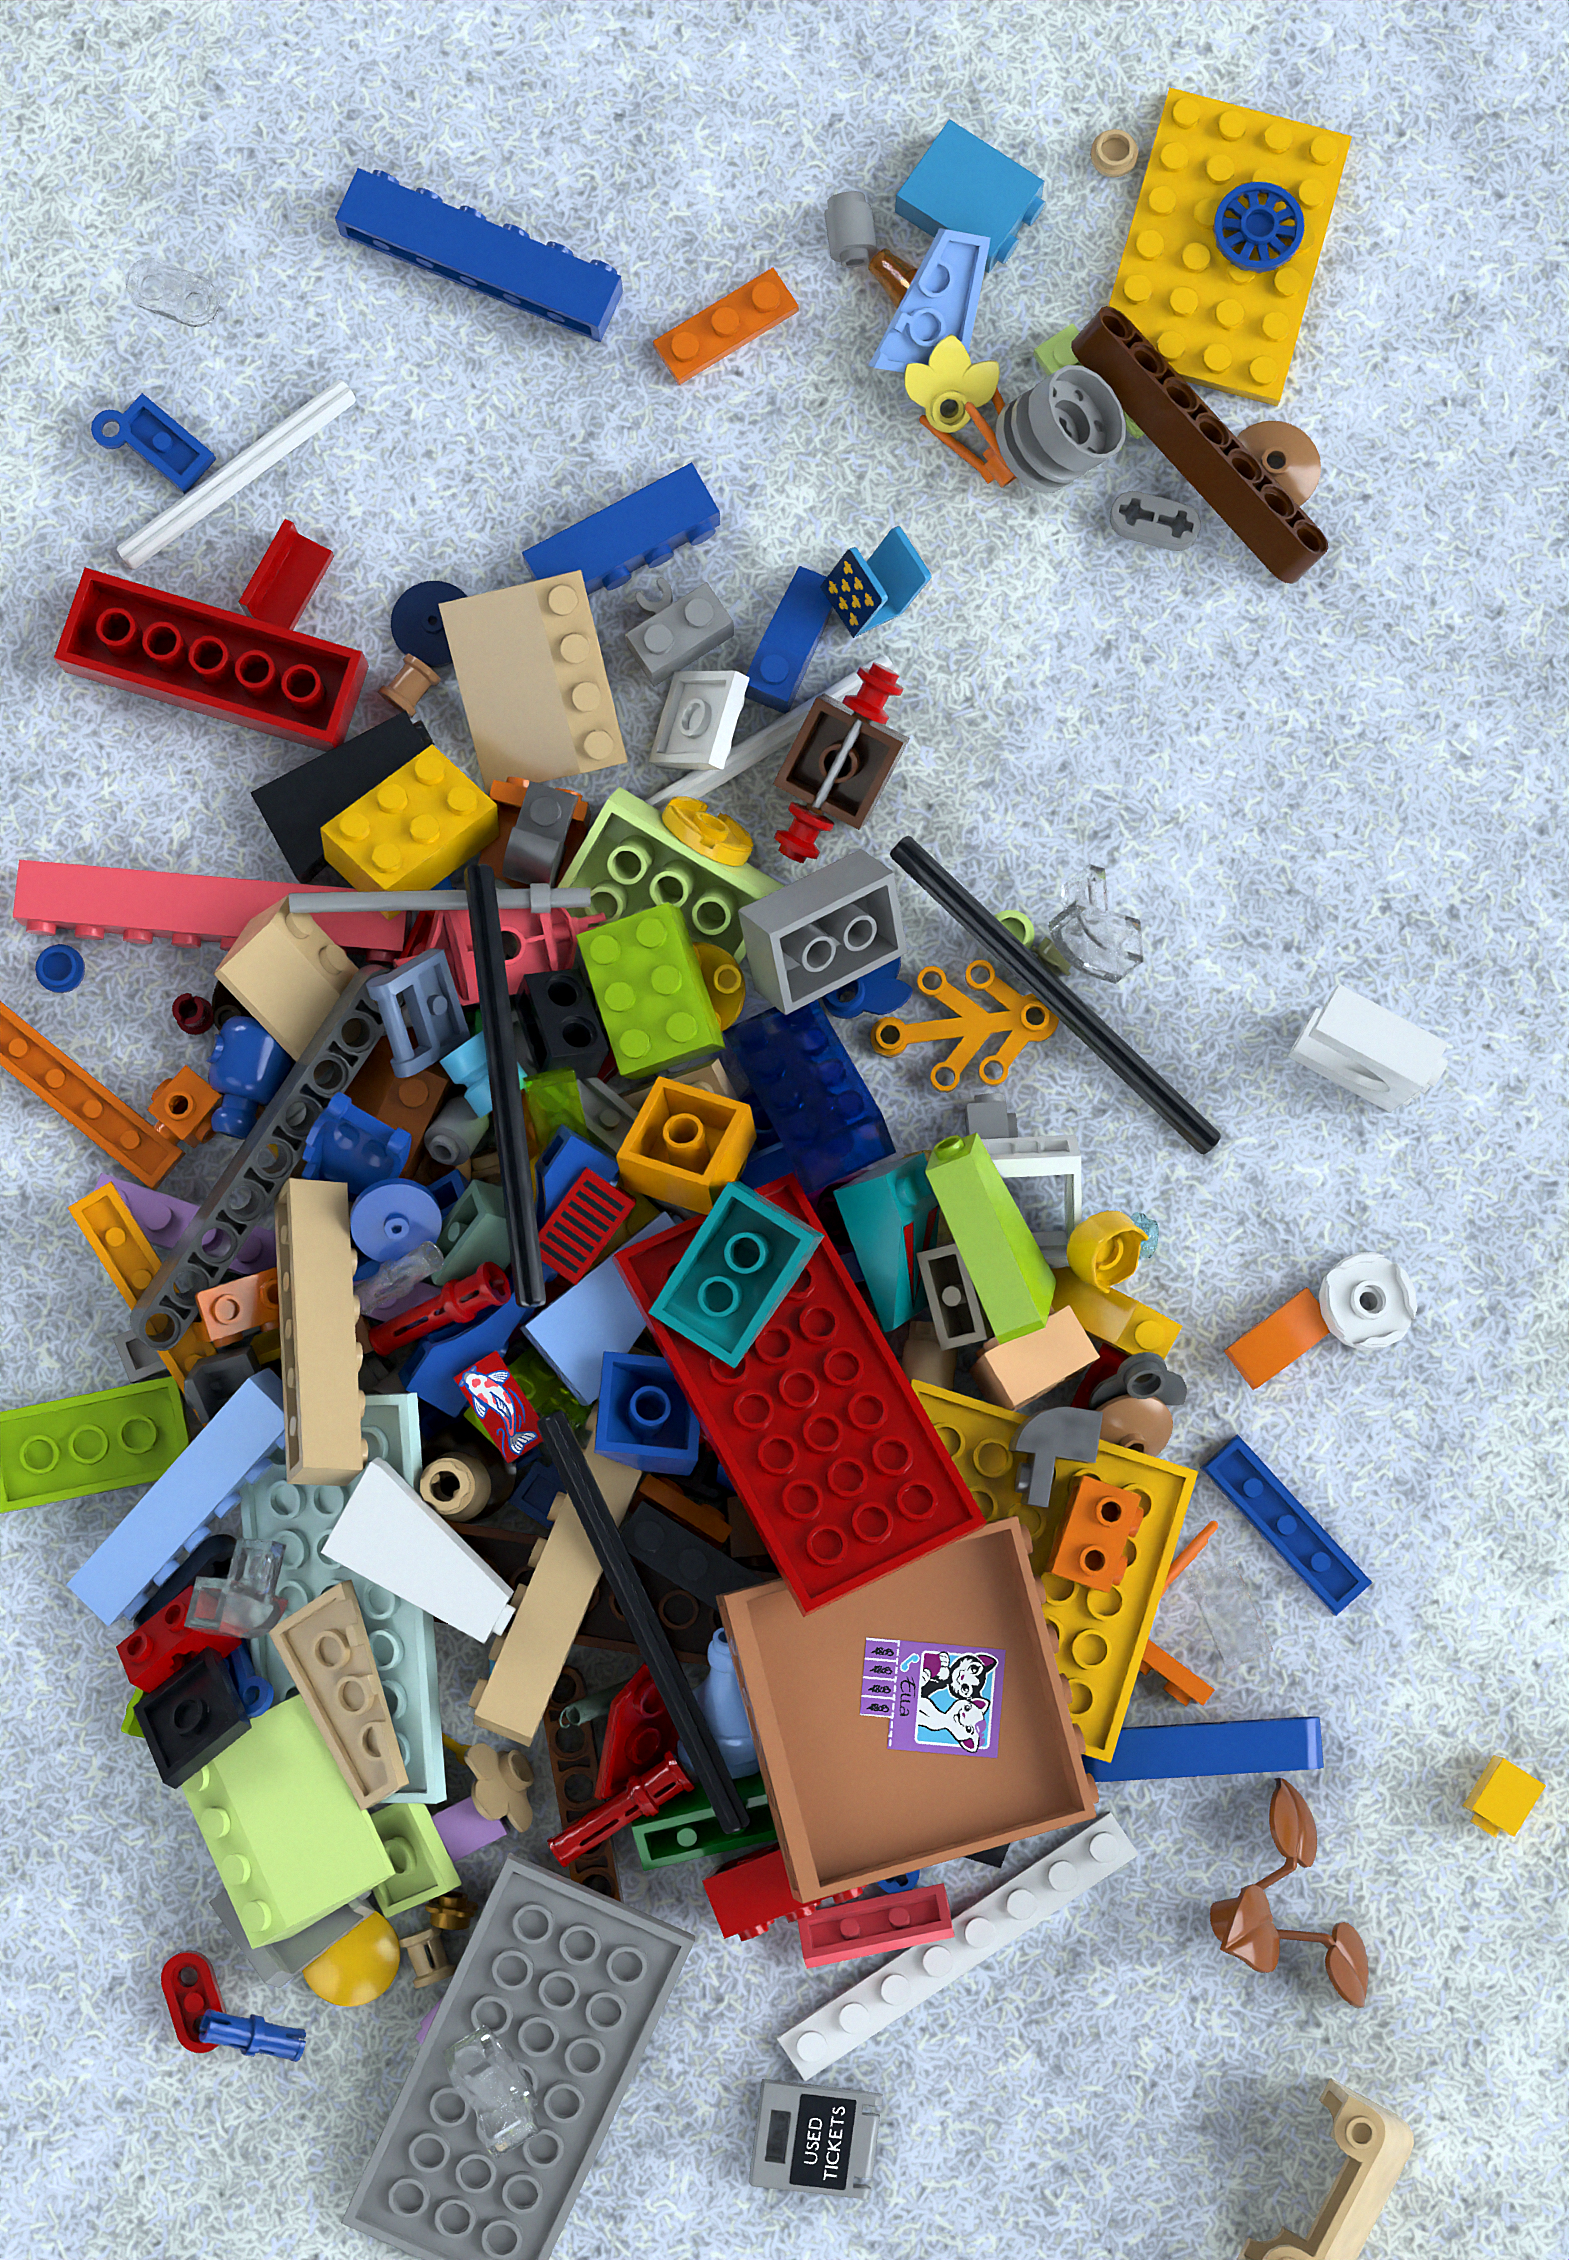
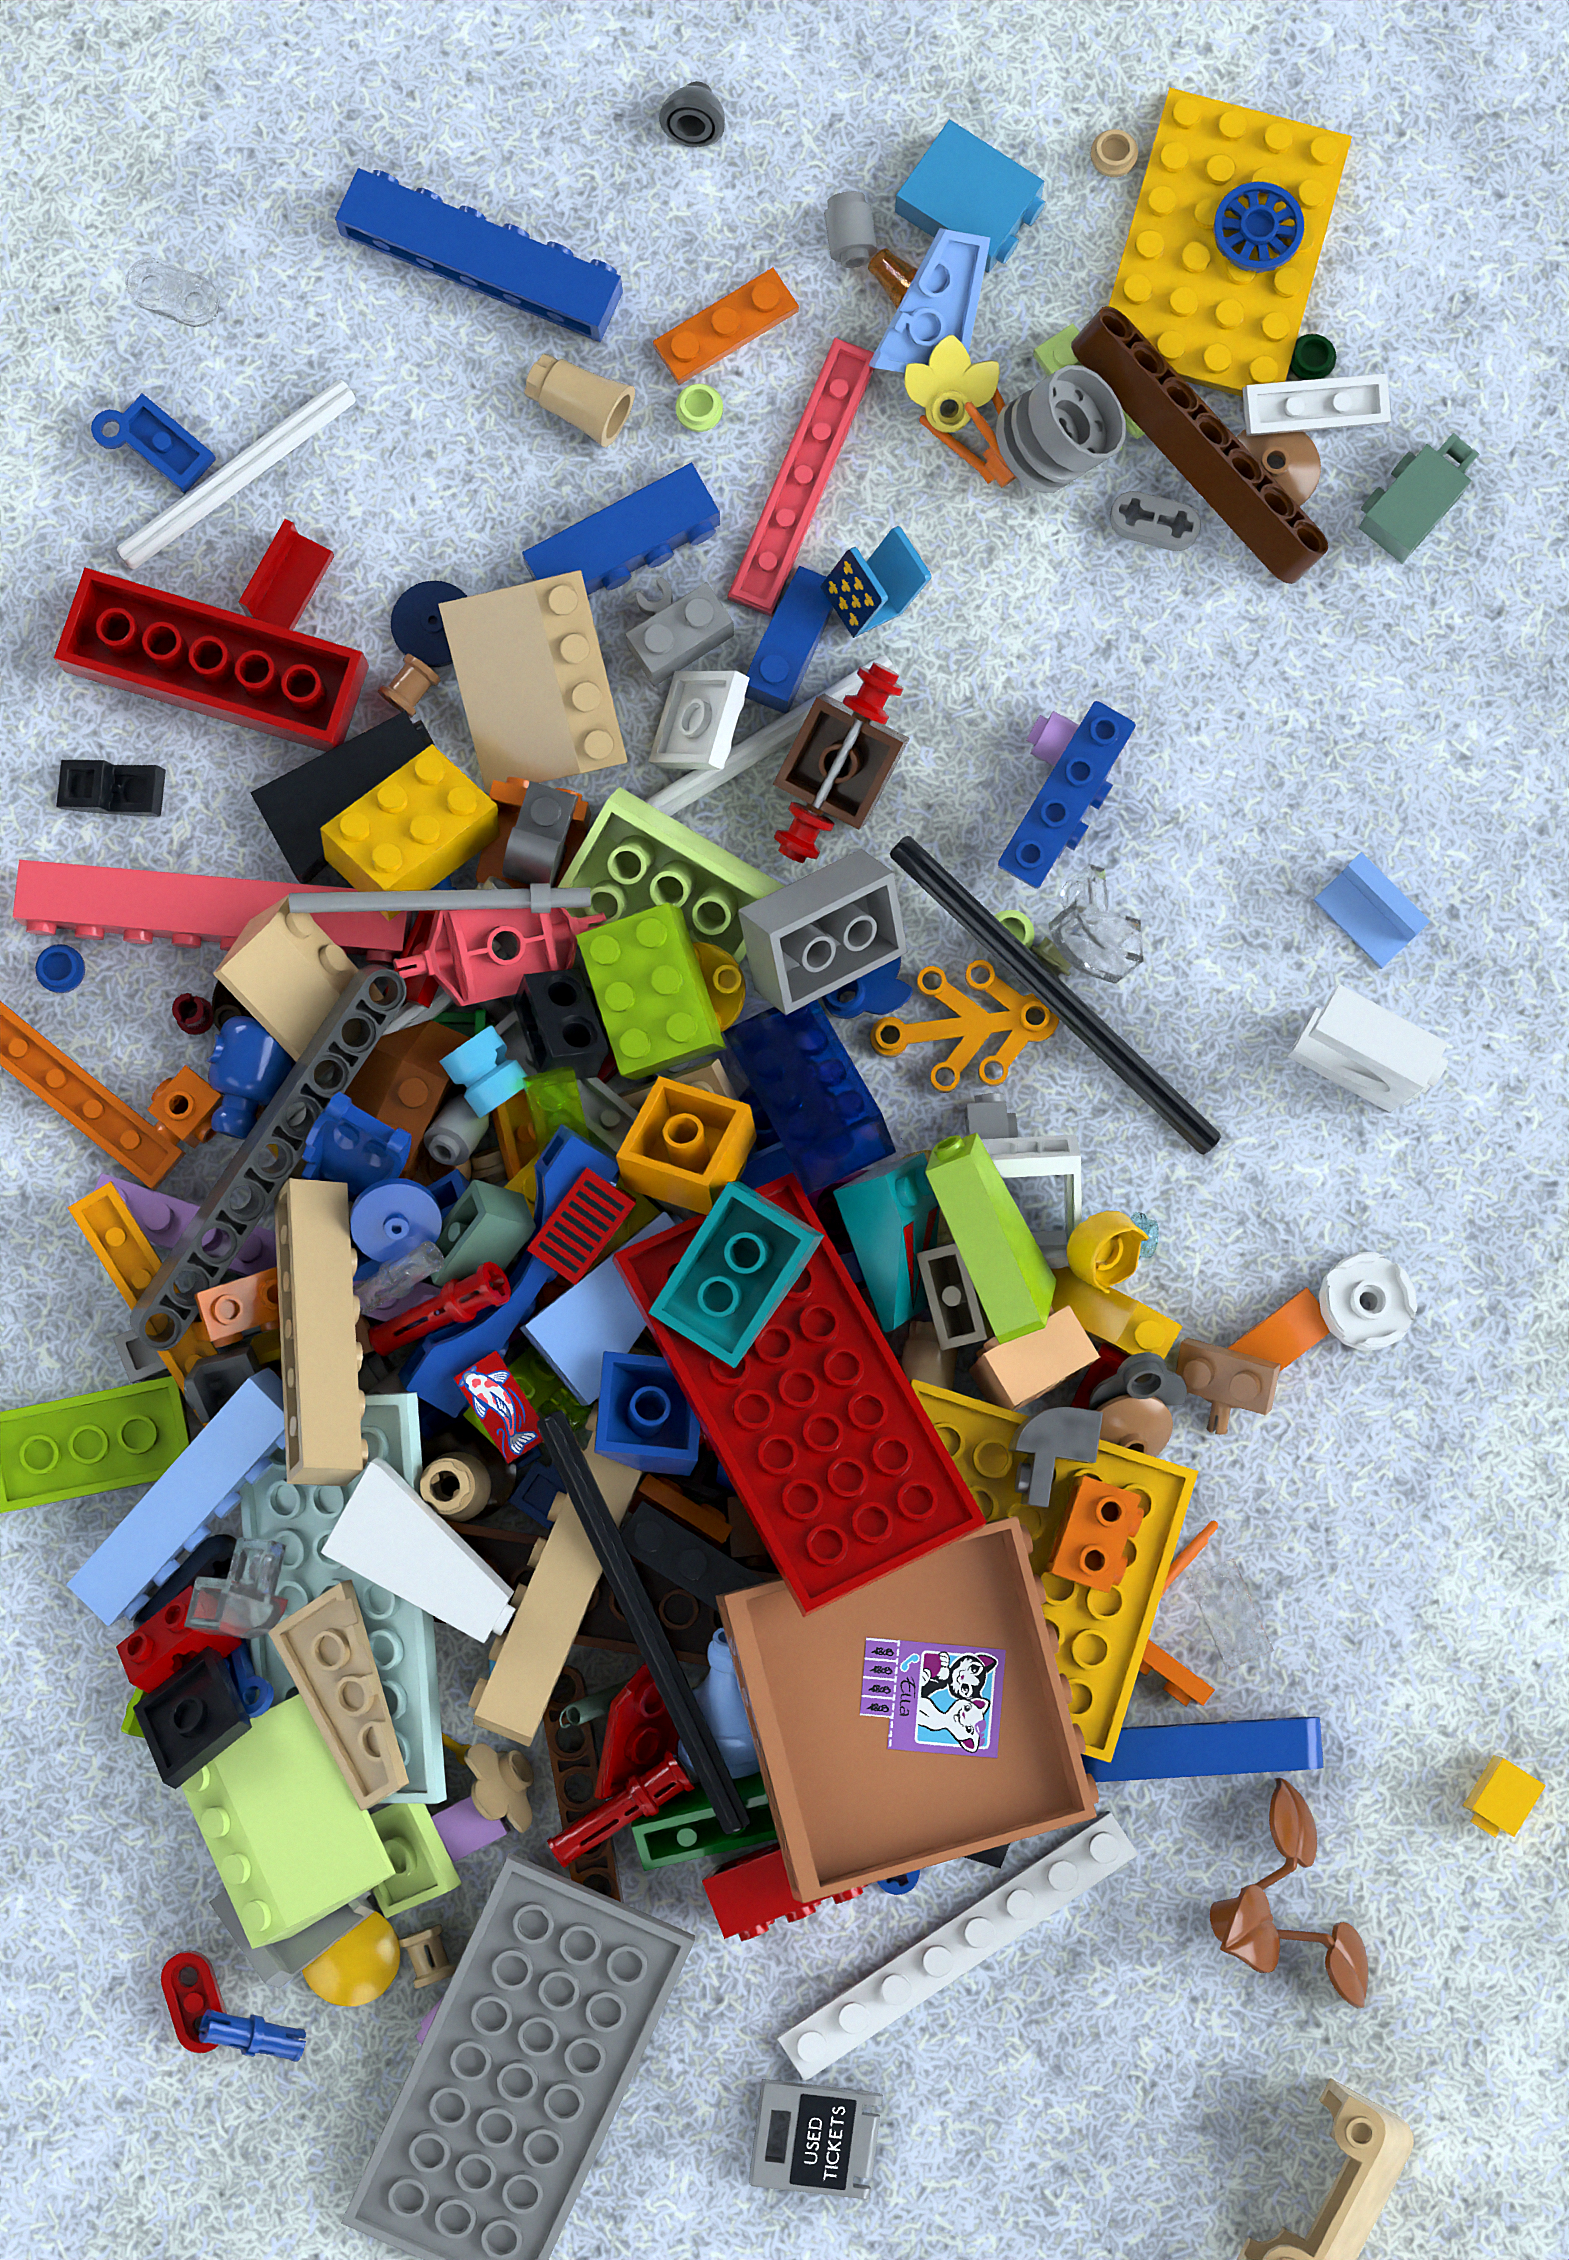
(111, 788): none -> black slope
(431, 1007): sand blue plate -> none
(451, 1910): pearl gold plate -> none
(495, 2087): clear brick -> none
(504, 1086): black axle -> none
(580, 397): none -> tan plant
(693, 116): none -> dark grey brick
(699, 407): none -> yellowish green plate
(710, 836): yellow tile -> none
(802, 478): none -> coral tile
(876, 1926): coral plate -> none
(1051, 737): none -> lavender brick
(1067, 795): none -> blue bracket
(1227, 1380): none -> medium nougat plate
(1286, 1525): blue tile -> none
(1313, 357): none -> dark green plate
(1316, 404): none -> white plate
(1371, 910): none -> light blue panel
(1418, 498): none -> sand green brick

